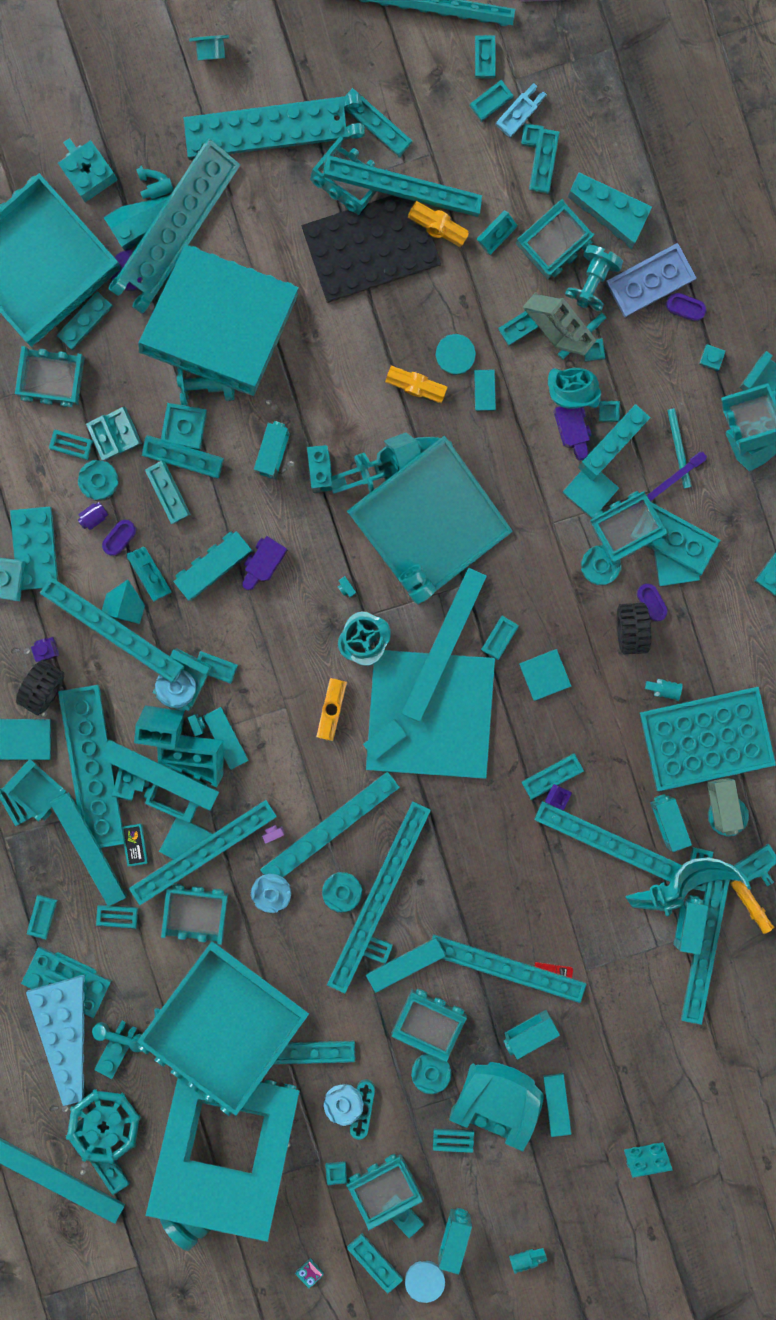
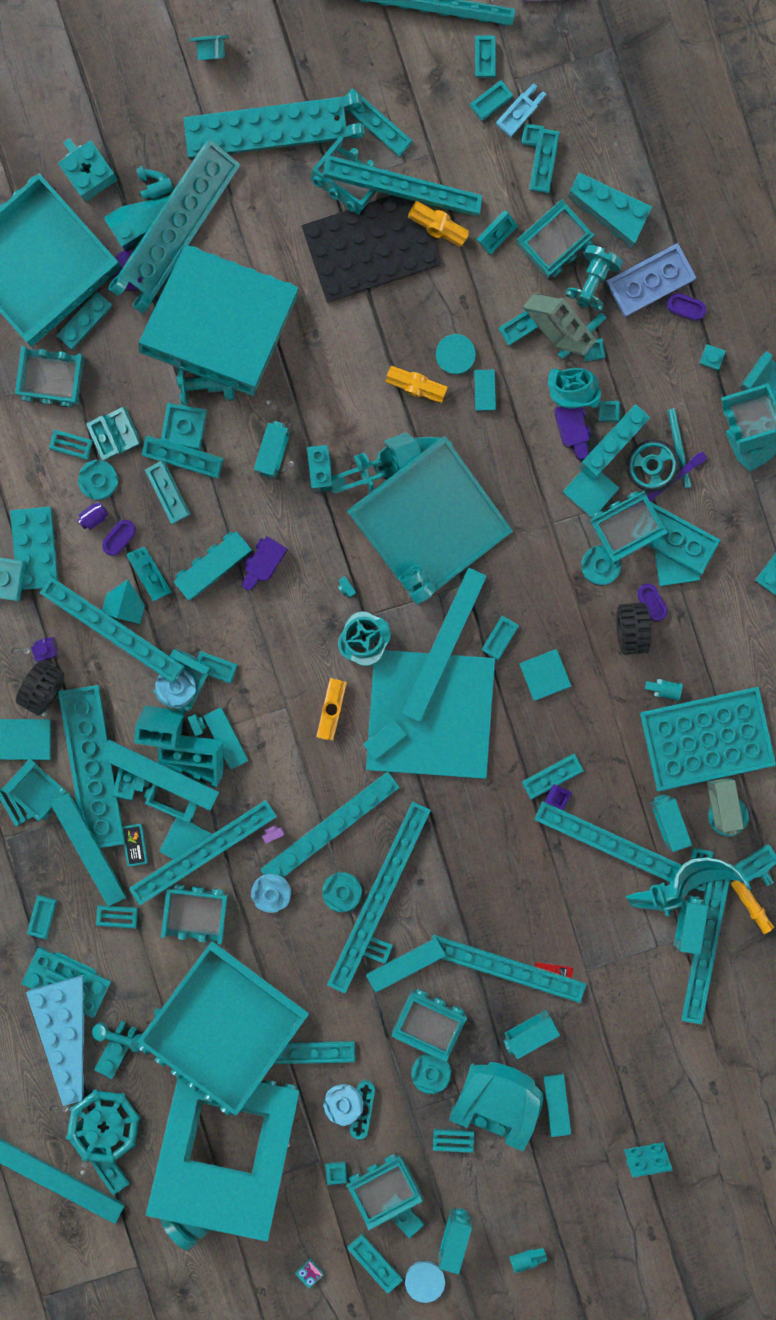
(656, 483): none -> teal wheel

